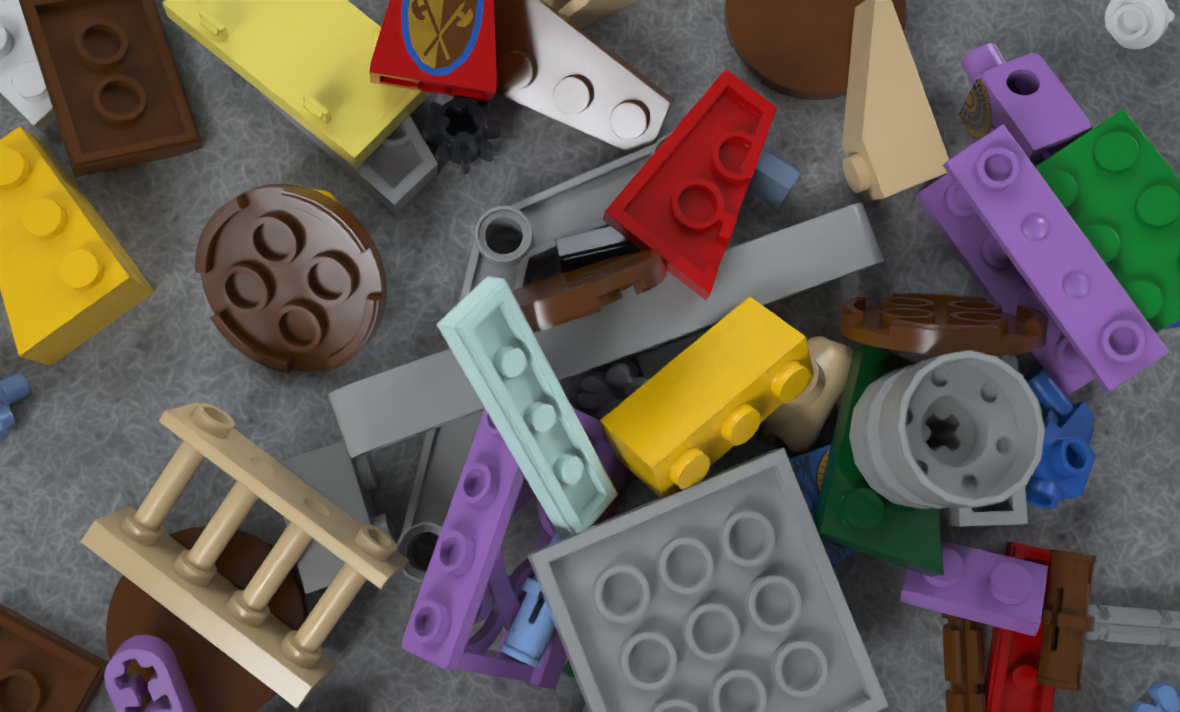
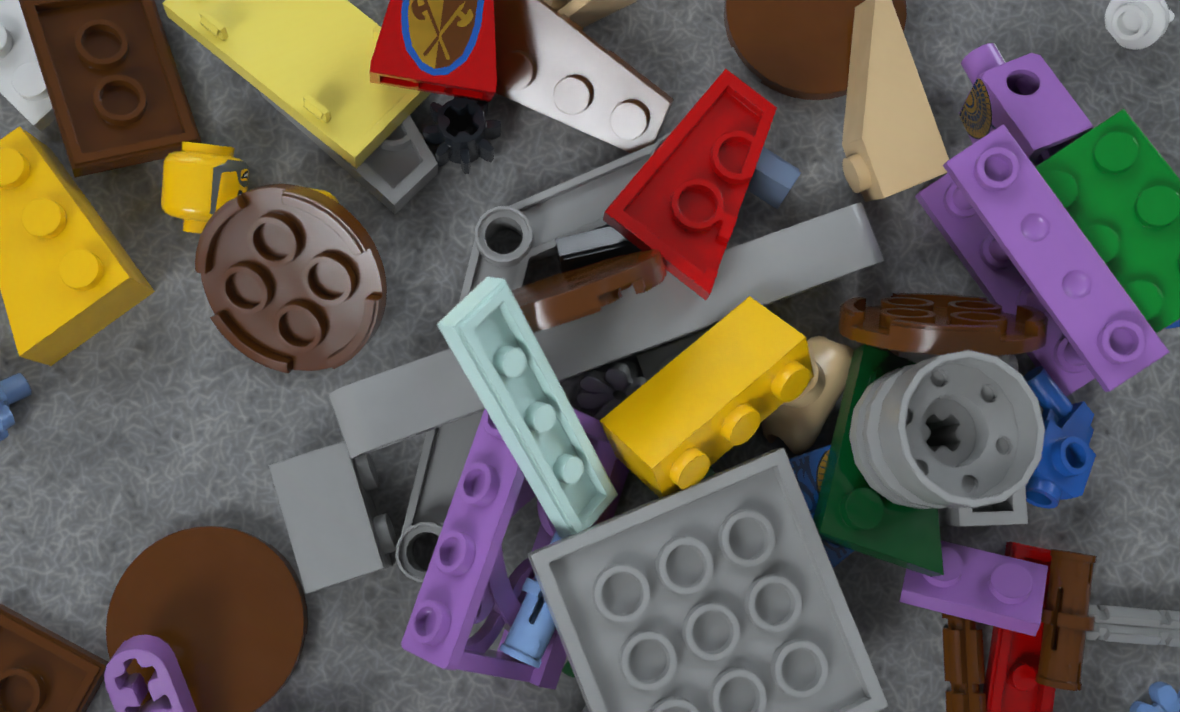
(189, 581): tan fence -> none
(201, 182): none -> yellow head

